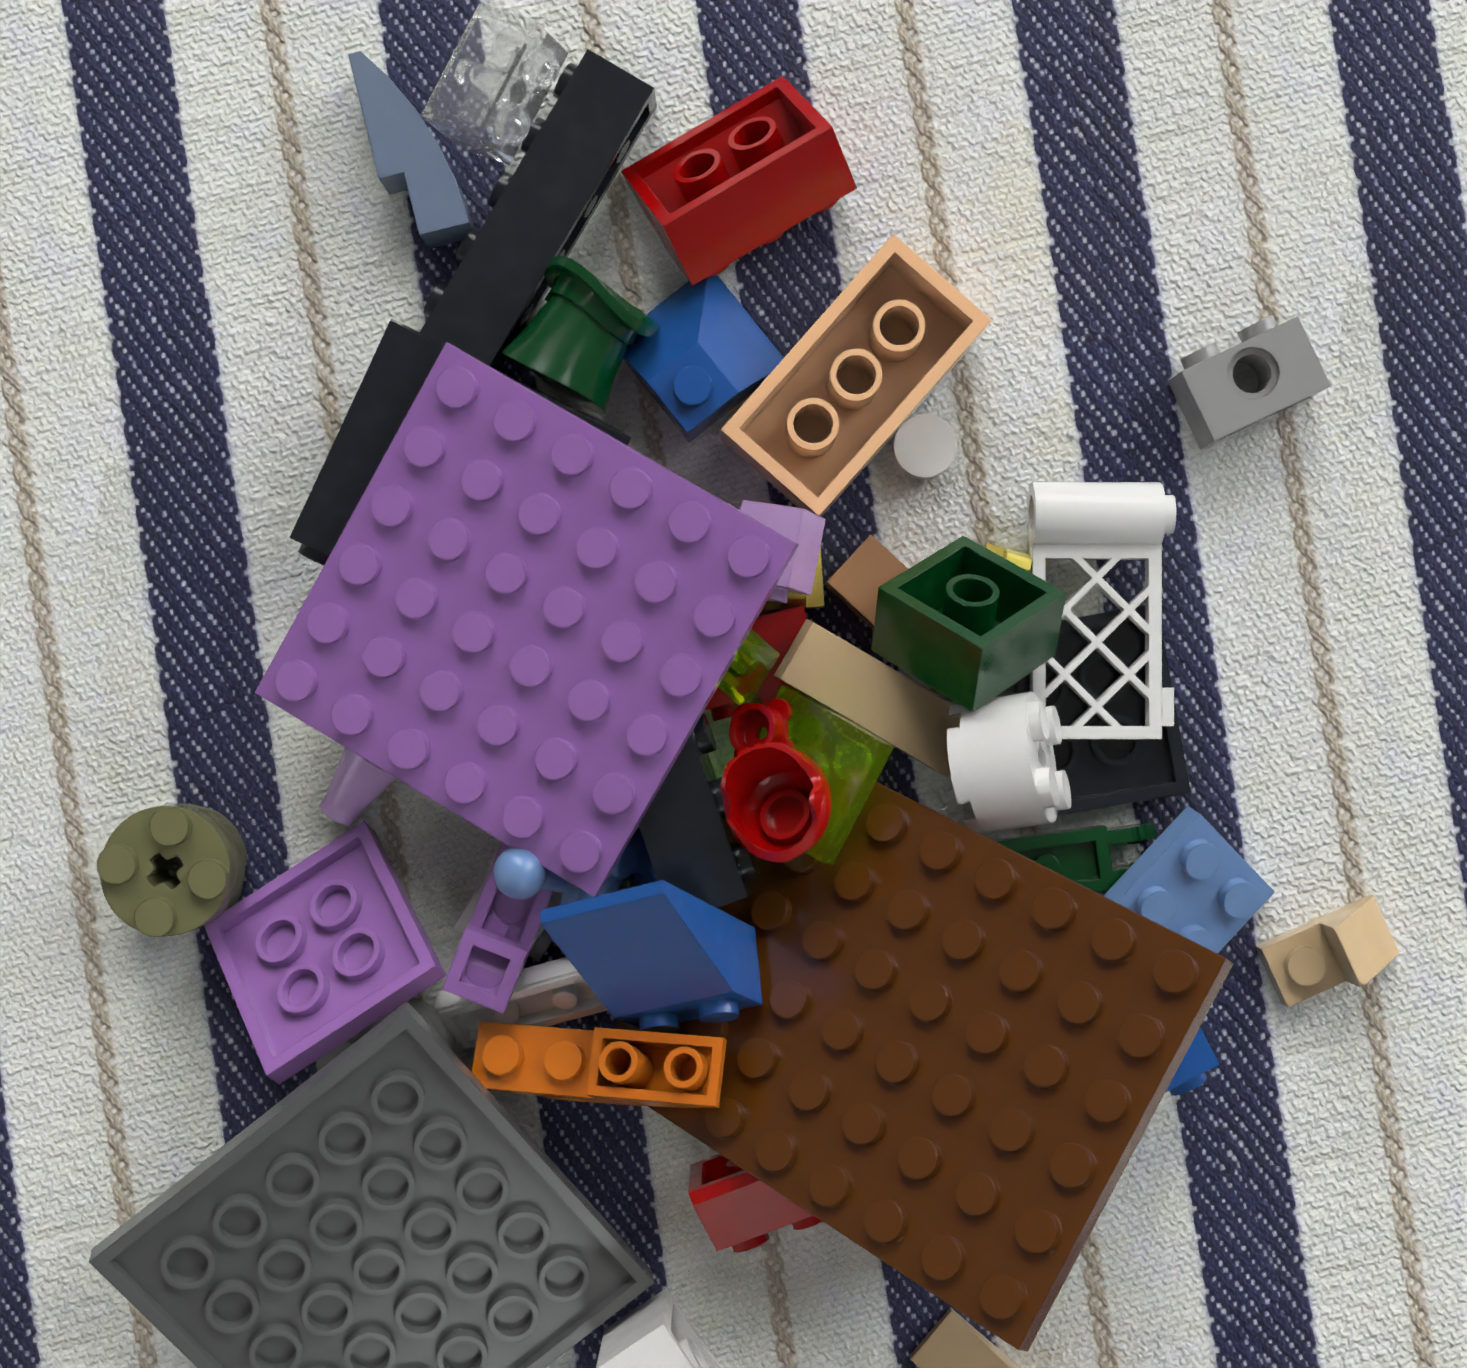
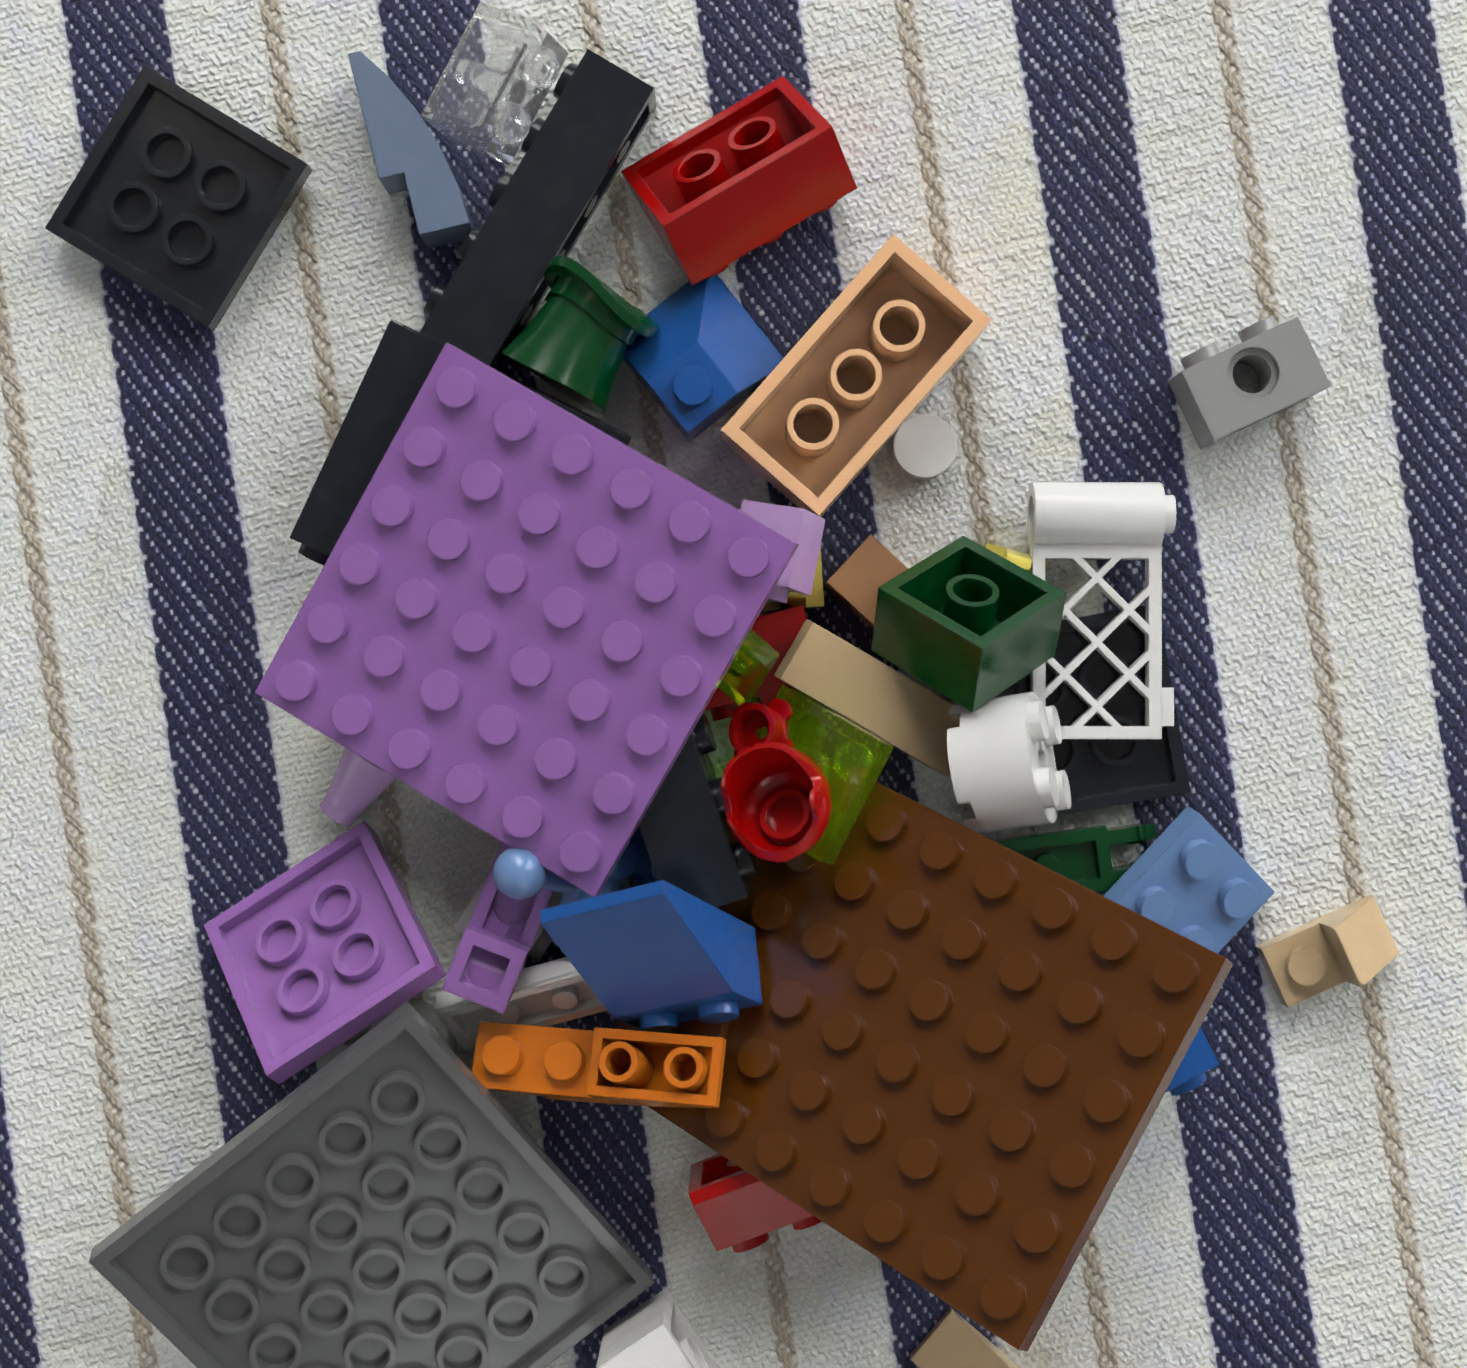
(137, 863): olive brick -> none
(179, 198): none -> black plate

